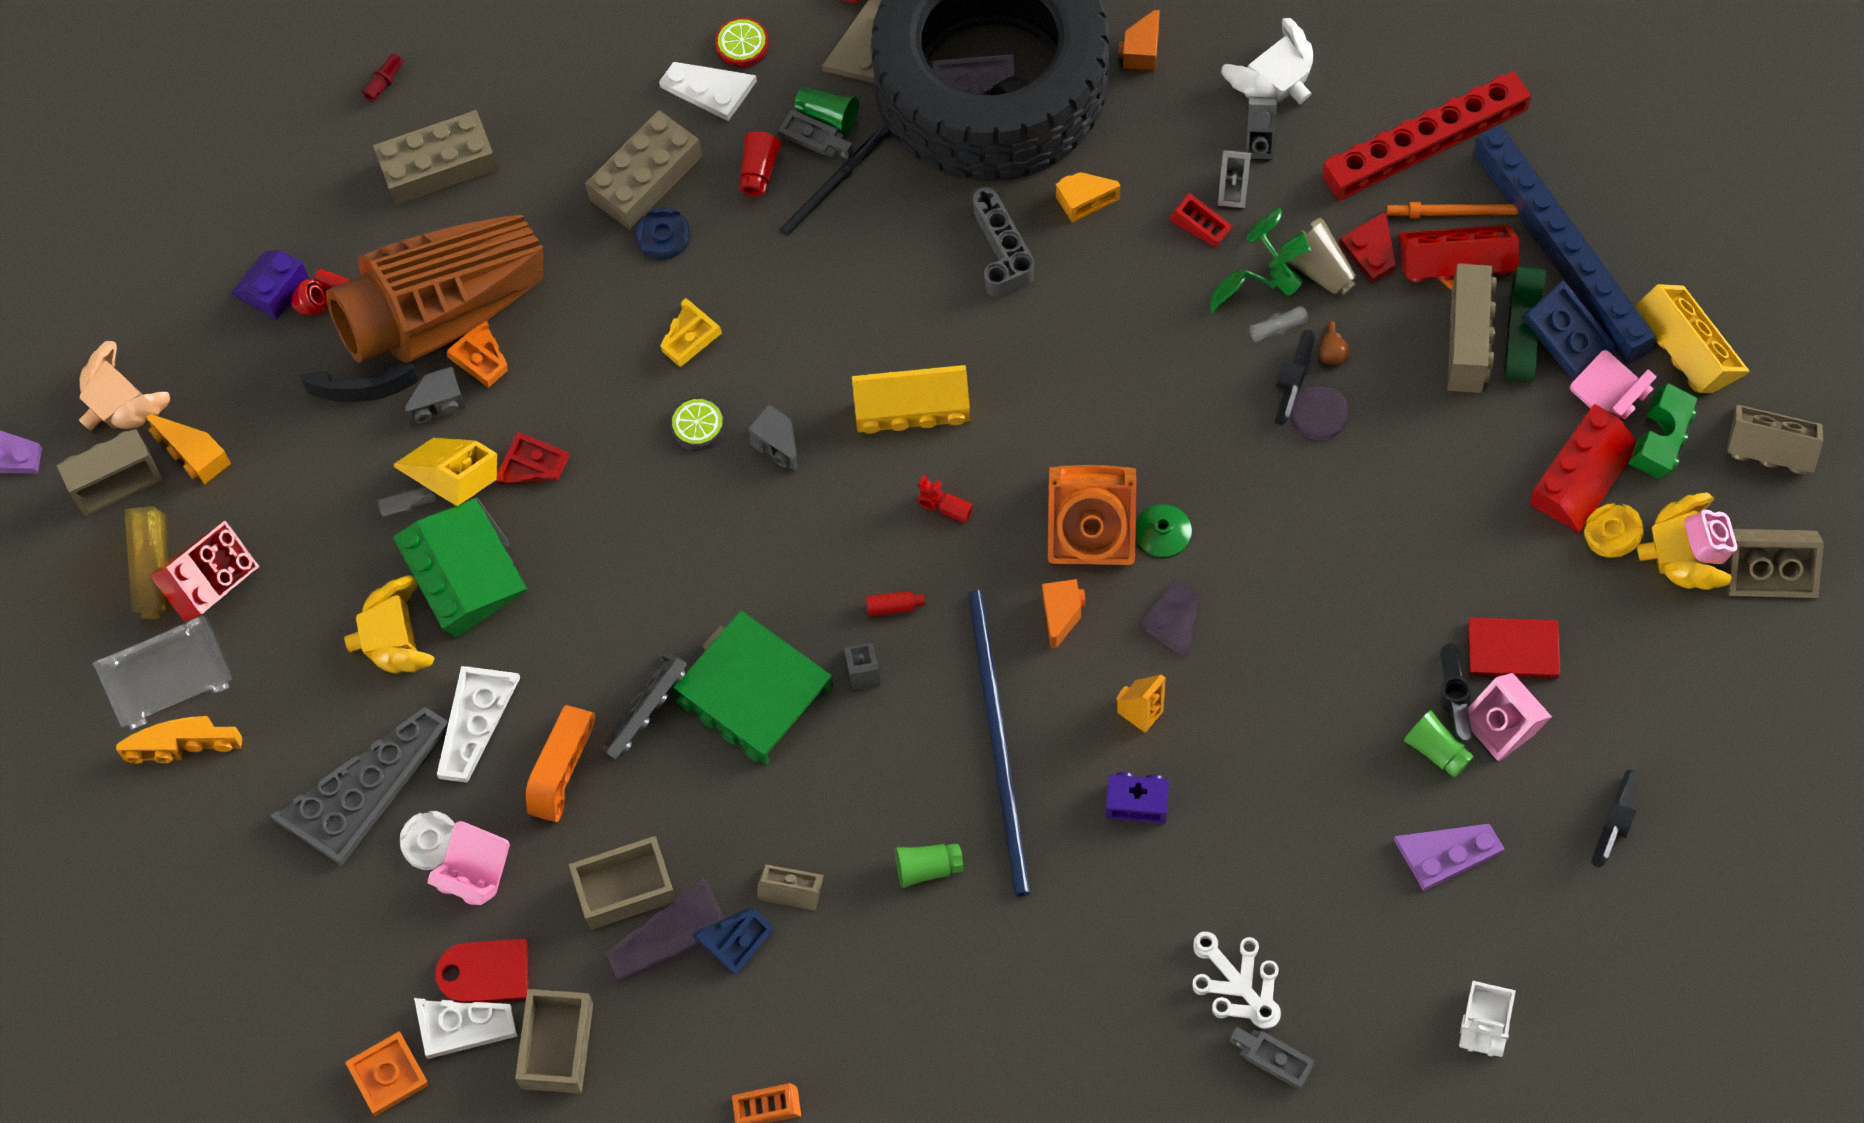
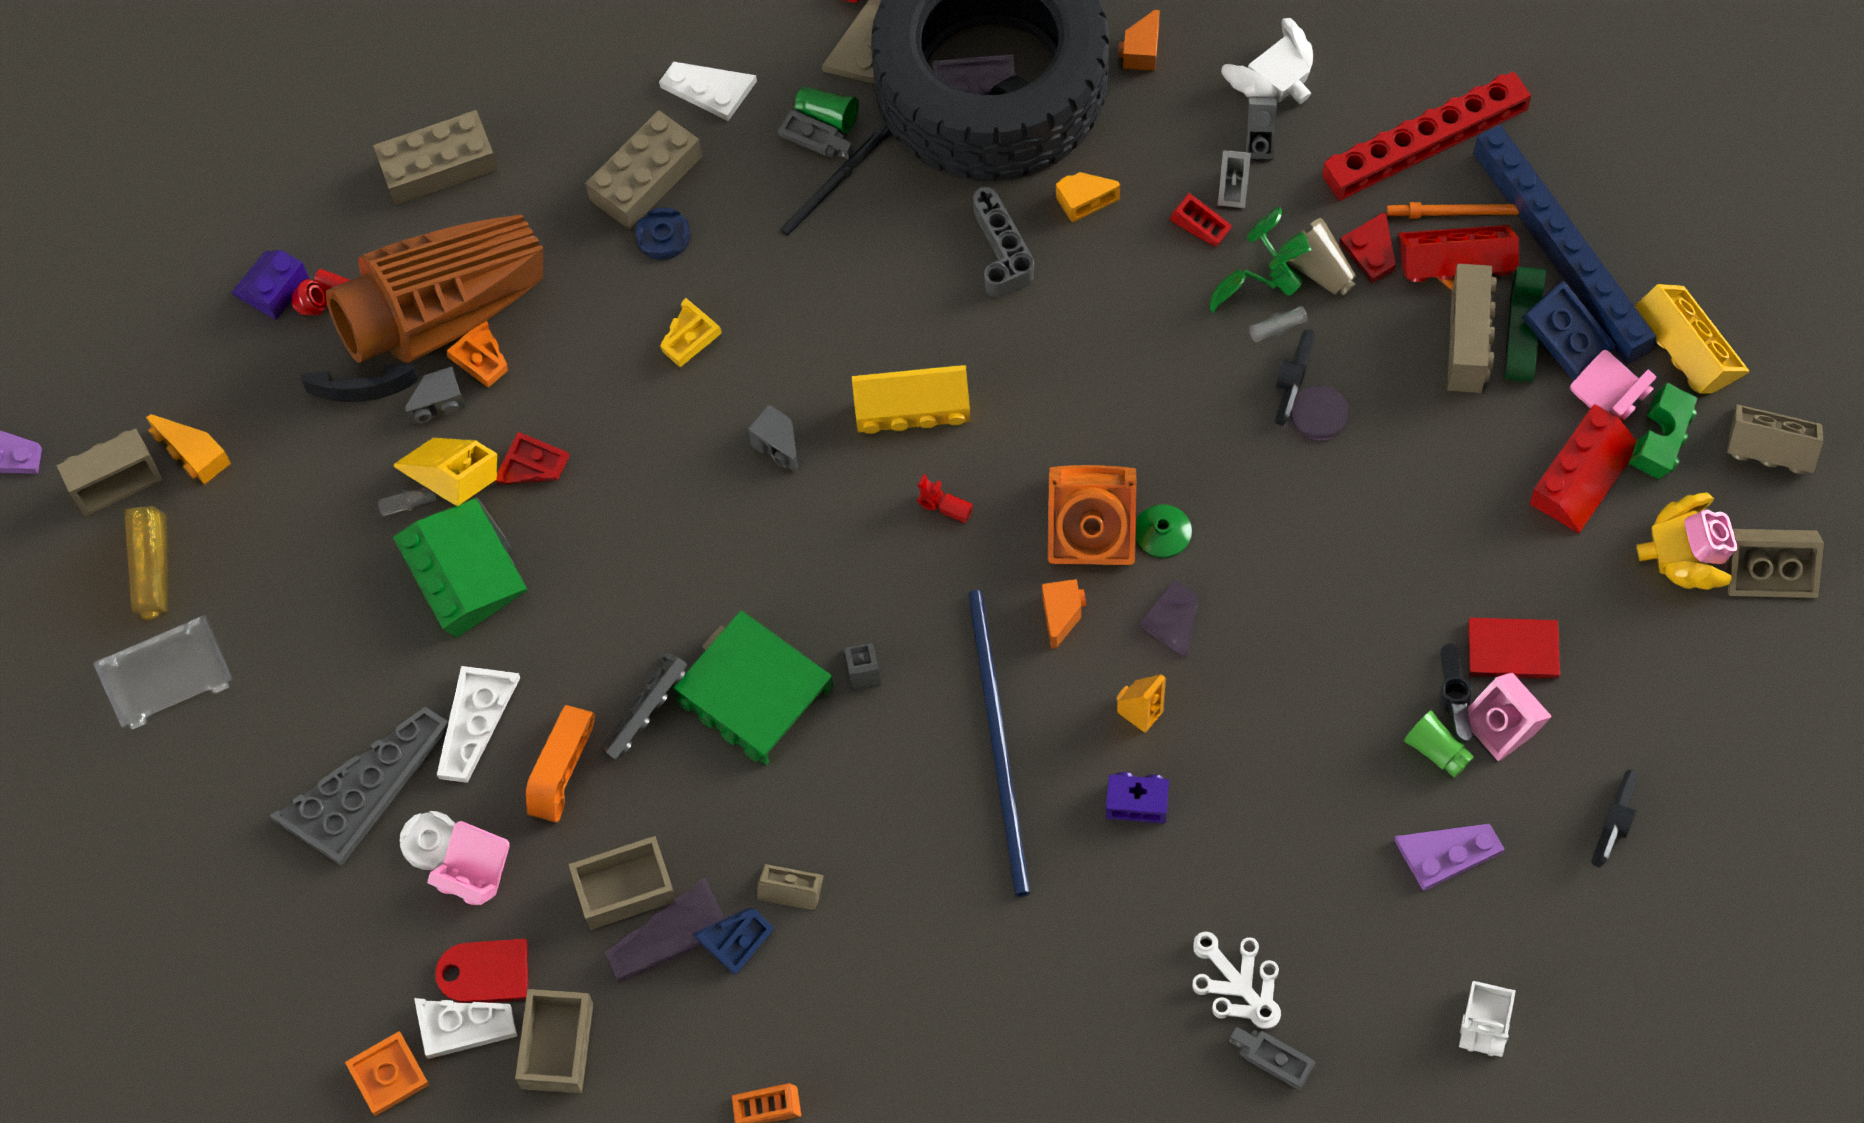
(113, 396): light nougat torso -> none
(168, 739): light orange slope -> none
(204, 571): red slope -> none
(382, 78): dark red axle -> none
(387, 629): yellow torso -> none
(697, 423): tile -> none
(742, 42): tile -> none
(758, 162): red plant -> none
(893, 603): red cylinder -> none
(927, 863): bright green plant -> none
(1333, 348): dark orange piece -> none
(1613, 530): yellow tile -> none

